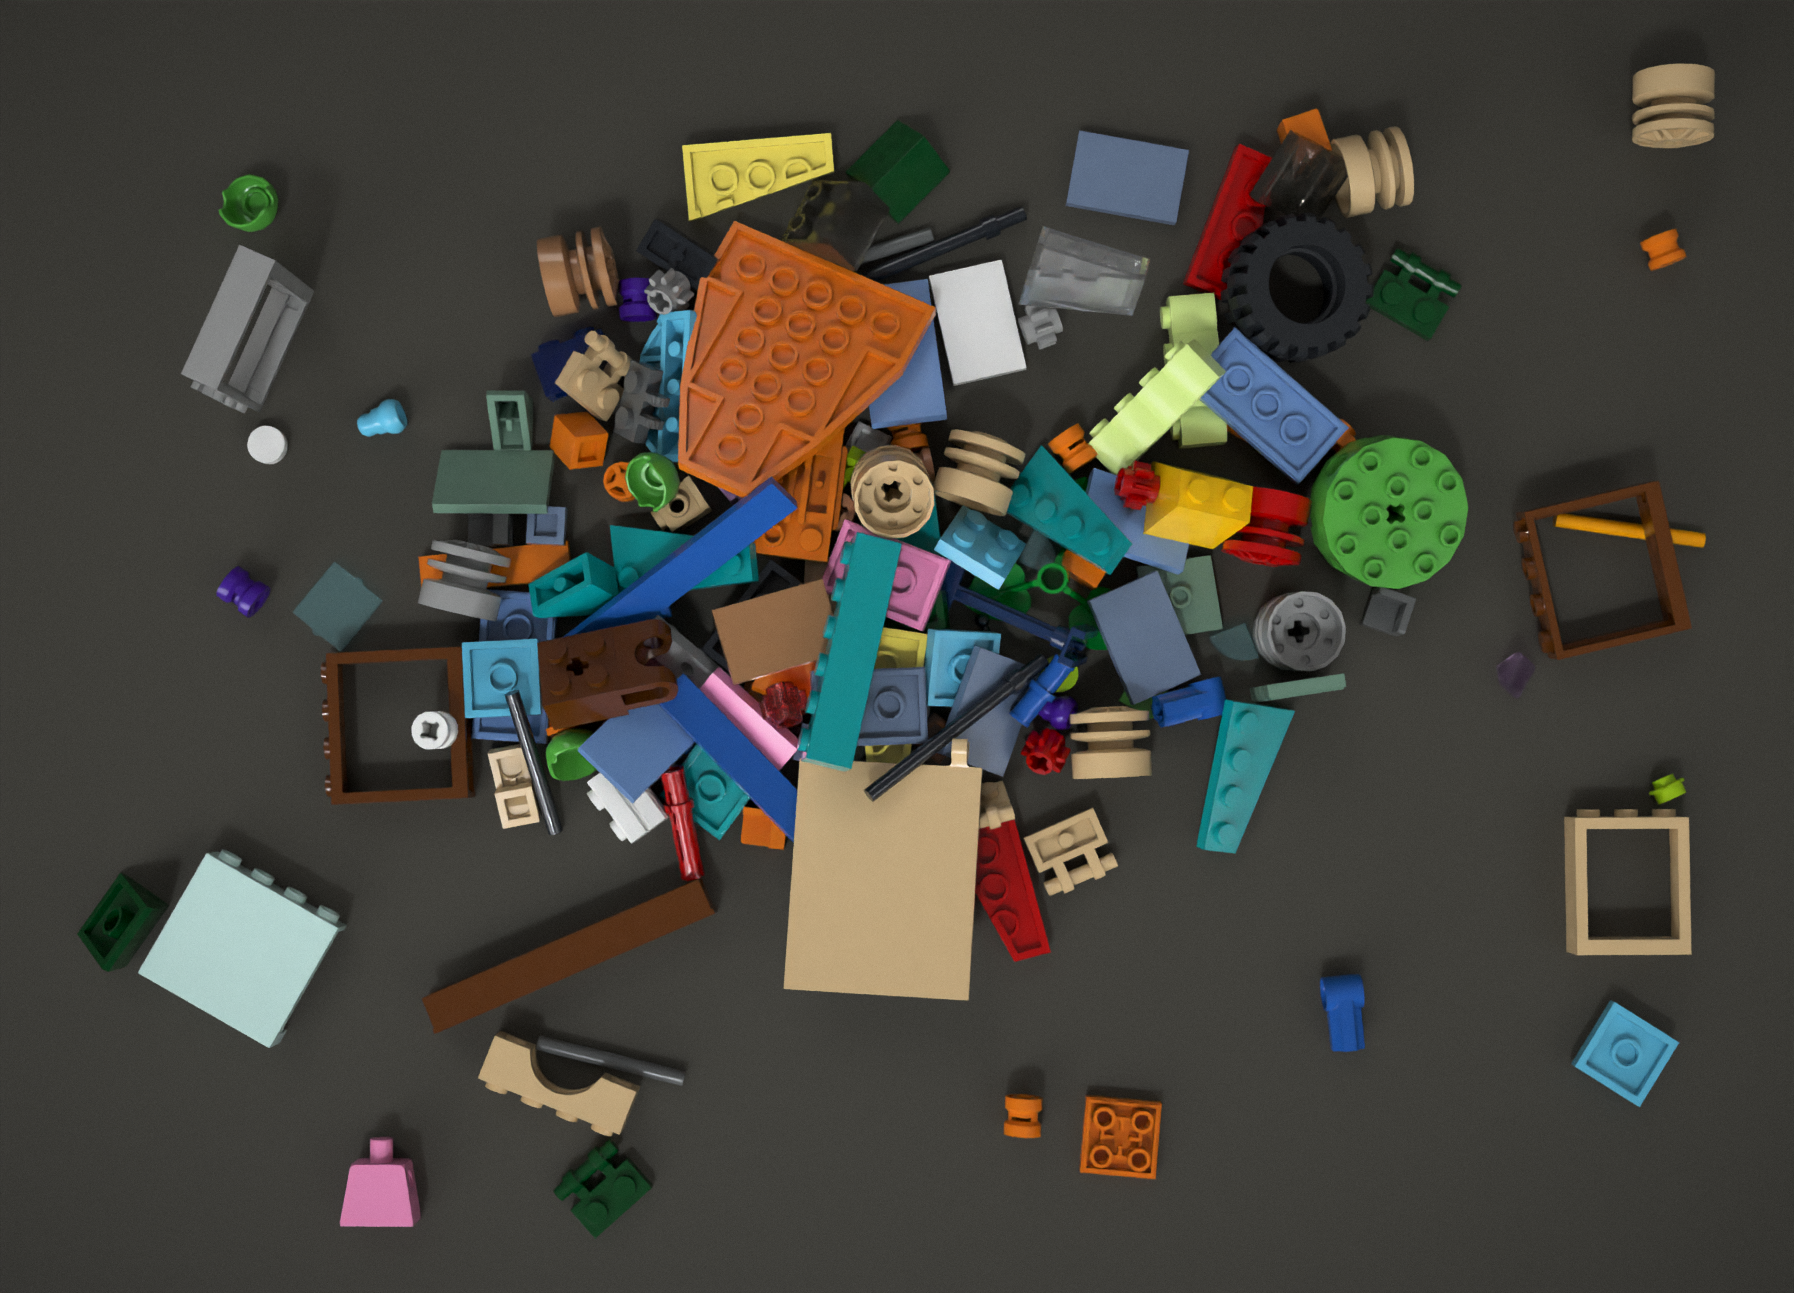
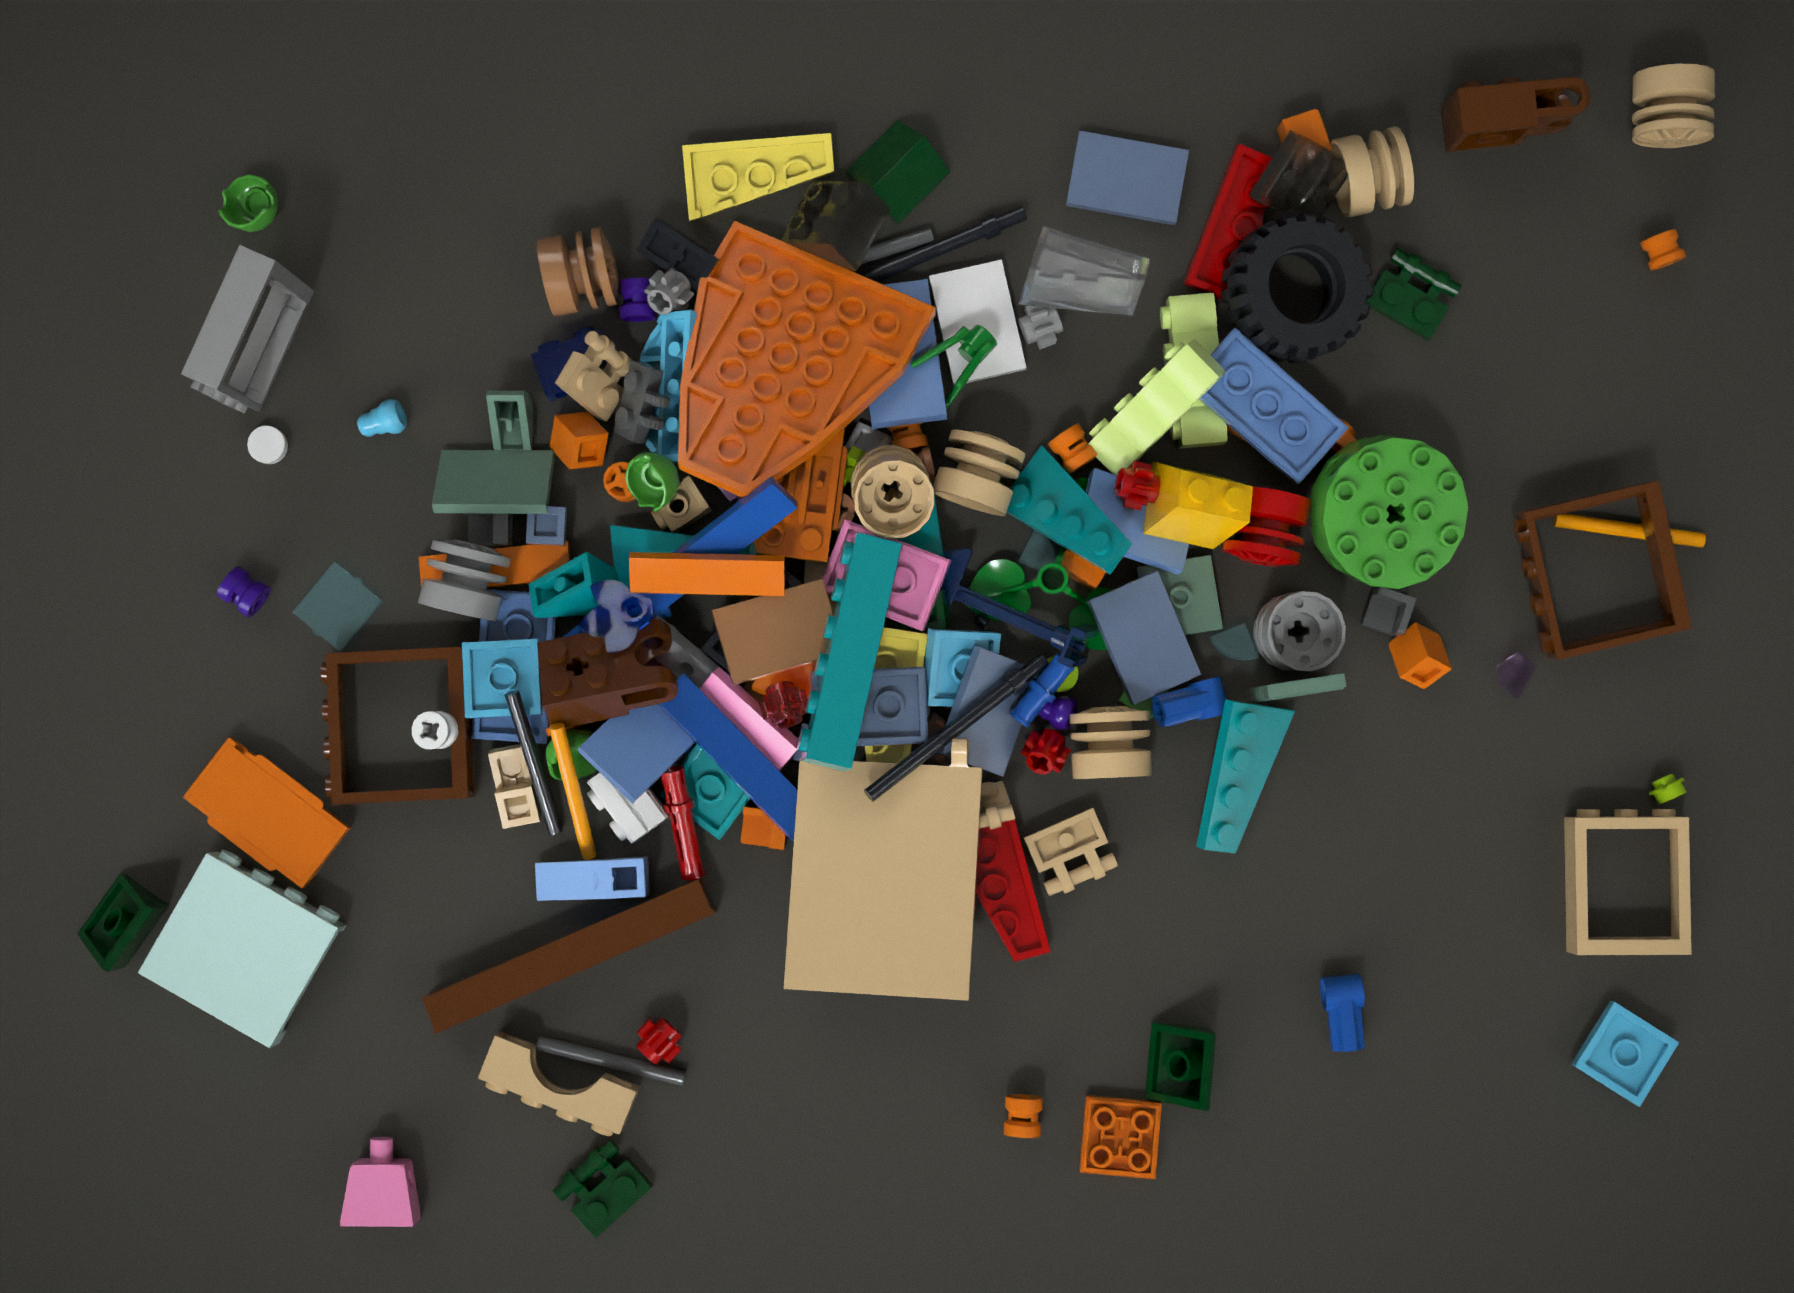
(266, 812): none -> orange piece
(572, 790): none -> light orange bar
(593, 879): none -> light blue slope
(612, 615): none -> clear blue plate
(659, 1040): none -> red gear
(707, 574): none -> orange tile
(974, 348): none -> green plant
(980, 546): medium azure plate -> none
(1180, 1065): none -> dark green slope
(1420, 656): none -> orange panel
(1509, 111): none -> reddish brown brick

